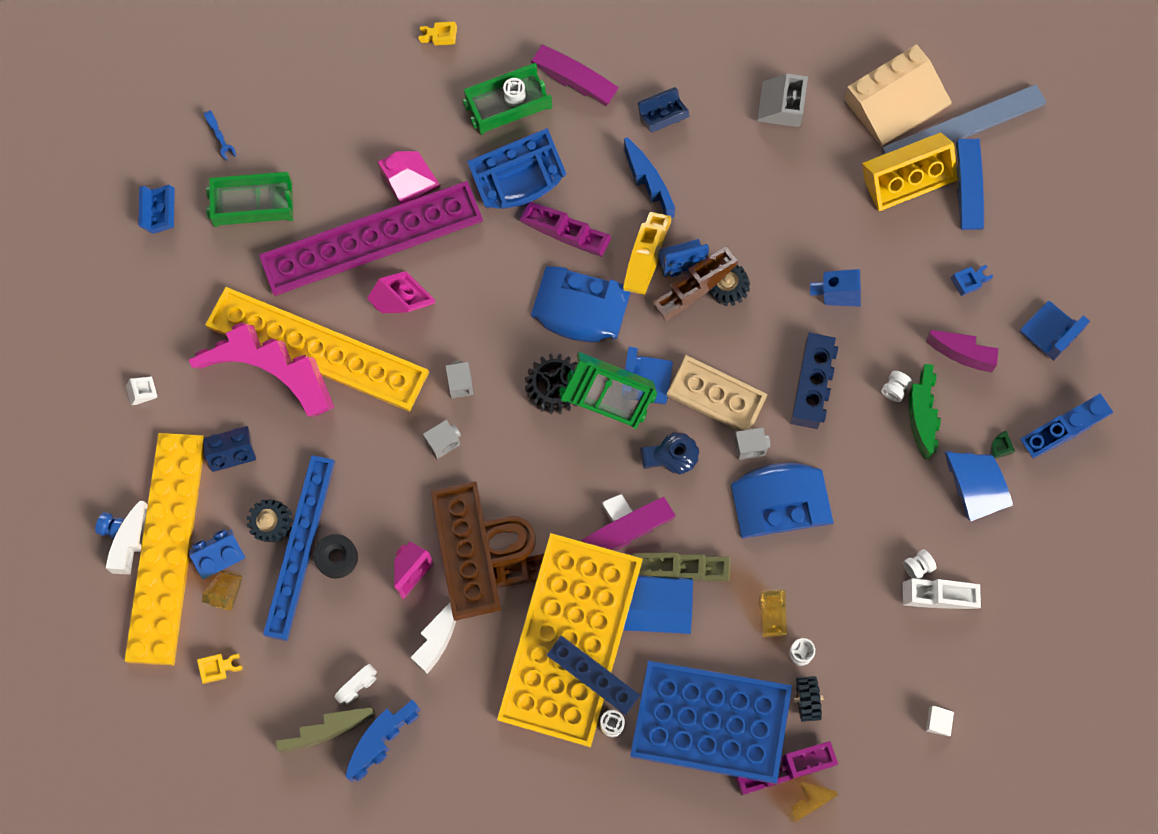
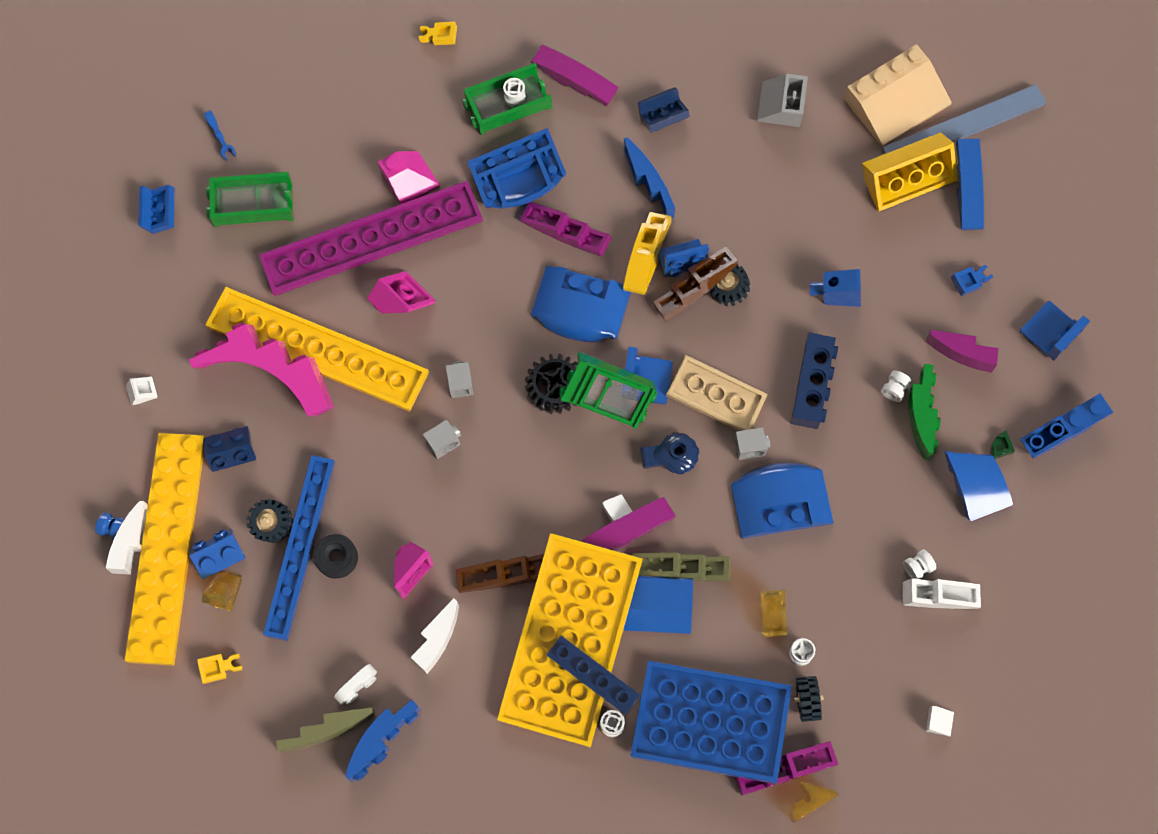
(466, 549): reddish brown plate -> none

